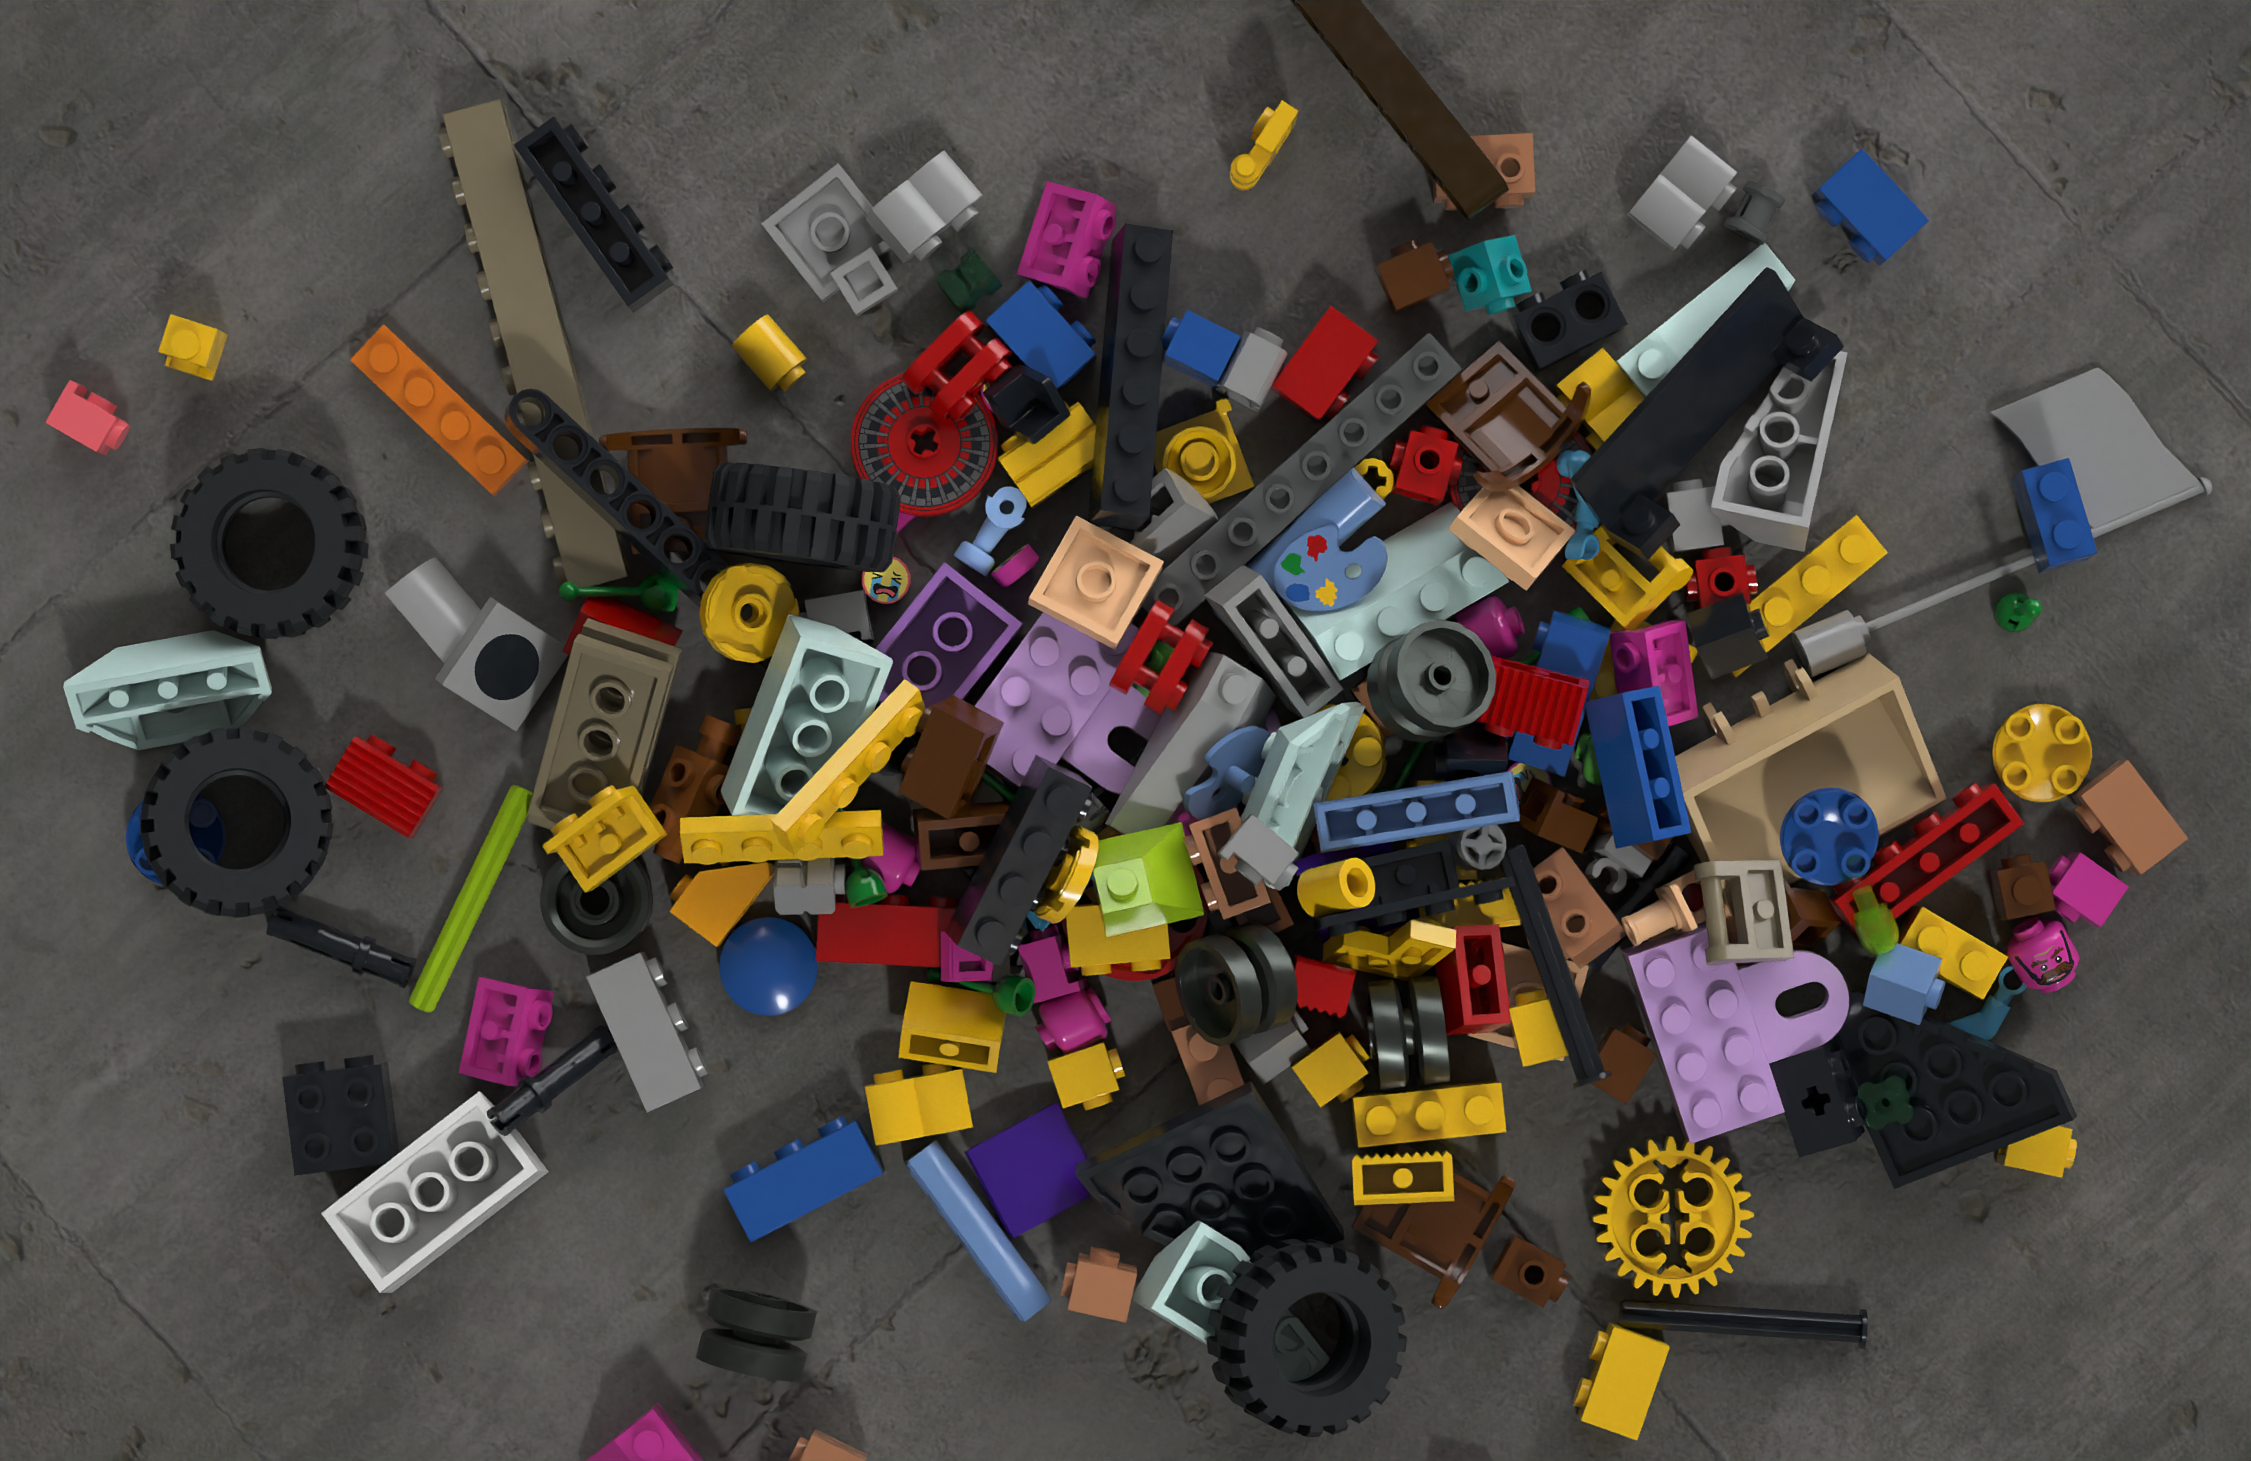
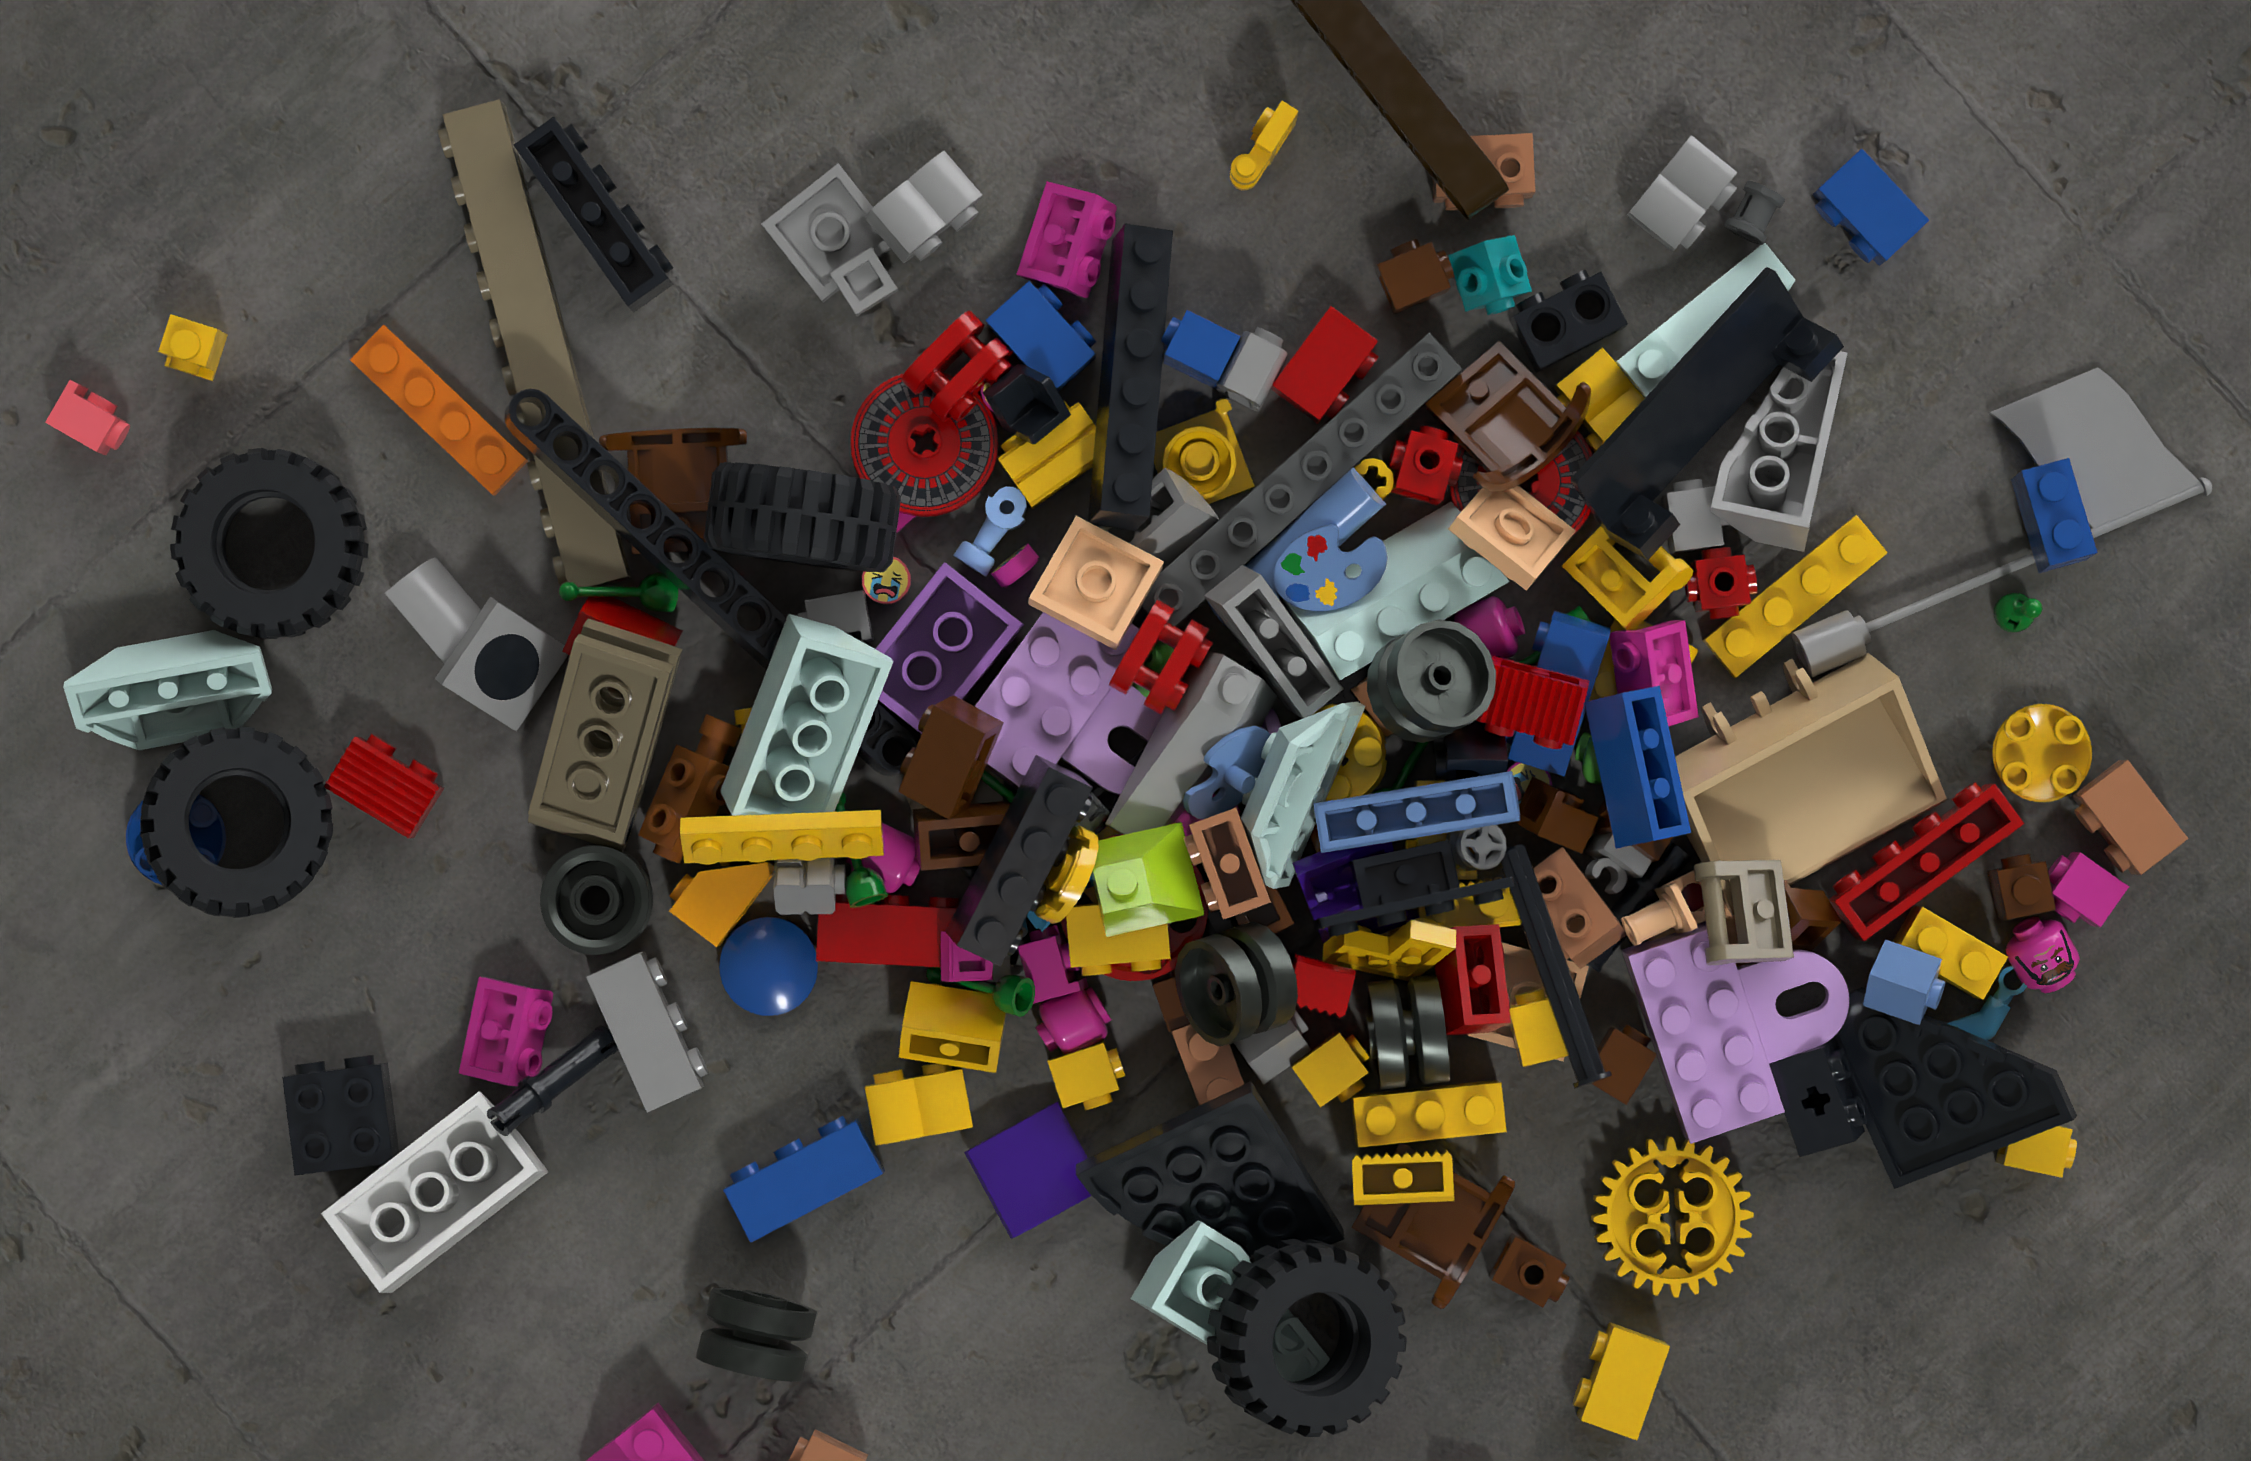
(348, 949): black pin -> none
(471, 899): lime axle -> none
(605, 836): yellow bracket -> none
(770, 354): yellow brick -> none
(770, 602): yellow plate -> none
(849, 767): yellow plate -> none
(976, 274): clear green wheel -> none
(978, 1231): medium blue brick -> none
(1100, 1284): nougat brick -> none
(1260, 854): light grey brick -> none
(1336, 888): yellow brick -> none
(1583, 543): dark azure arm -> none
(1729, 635): black brick -> none
(1745, 1321): black axle -> none
(1829, 836): blue dish -> none
(1874, 923): clear neon green cylinder -> none
(1895, 1091): clear green plate -> none

